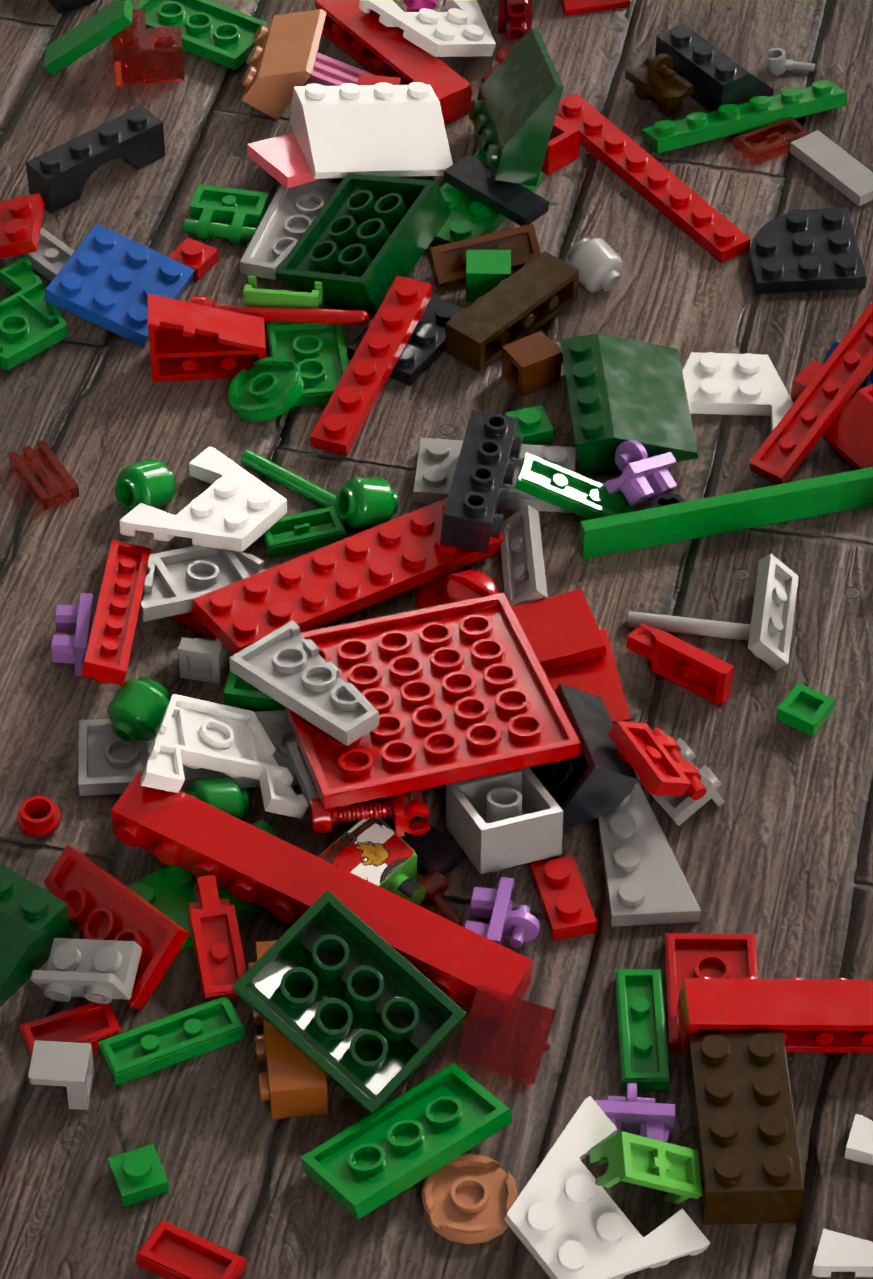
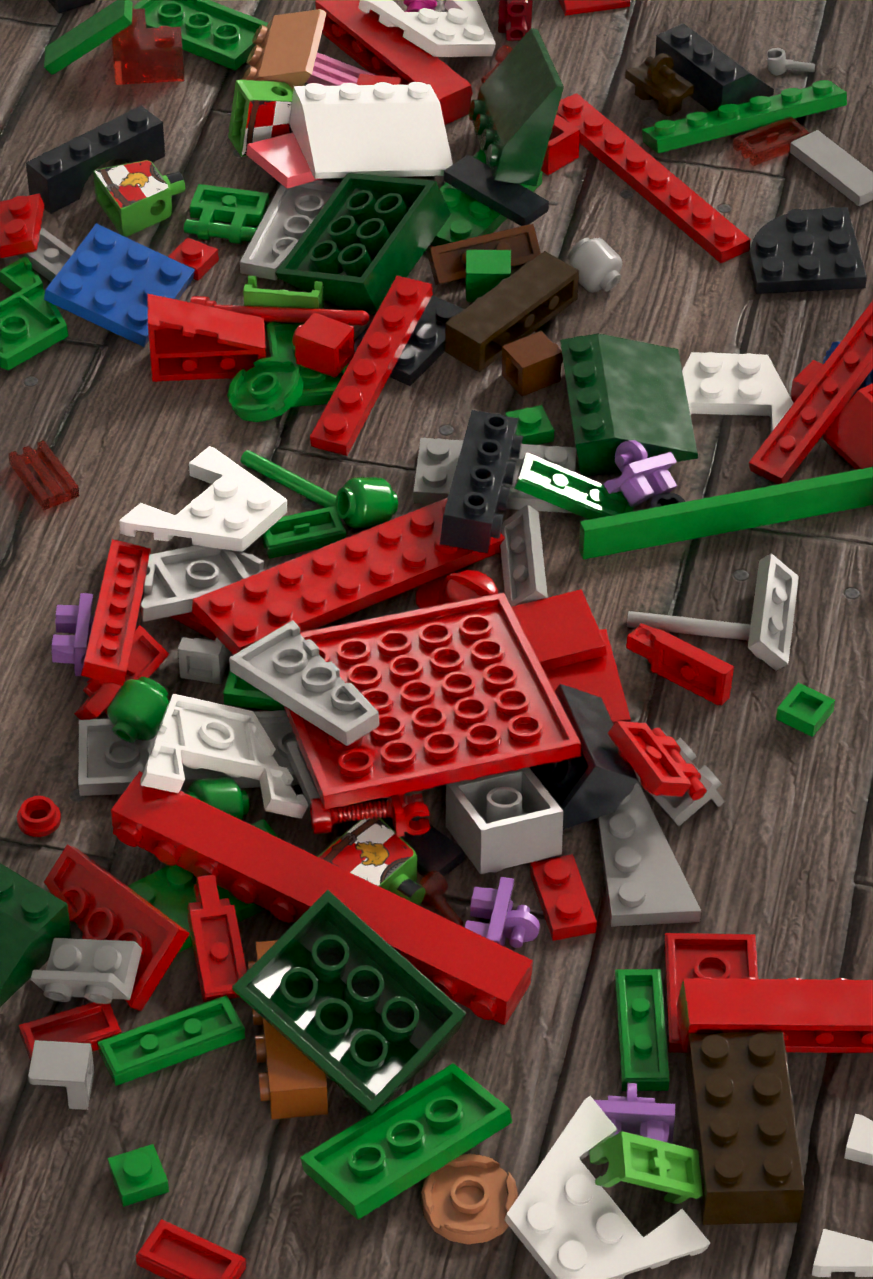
(136, 195): none -> torso
(144, 659): none -> red hinge
(145, 483): green head -> none
(259, 112): none -> torso
(324, 344): none -> red brick
(506, 1034): clear red piece -> none

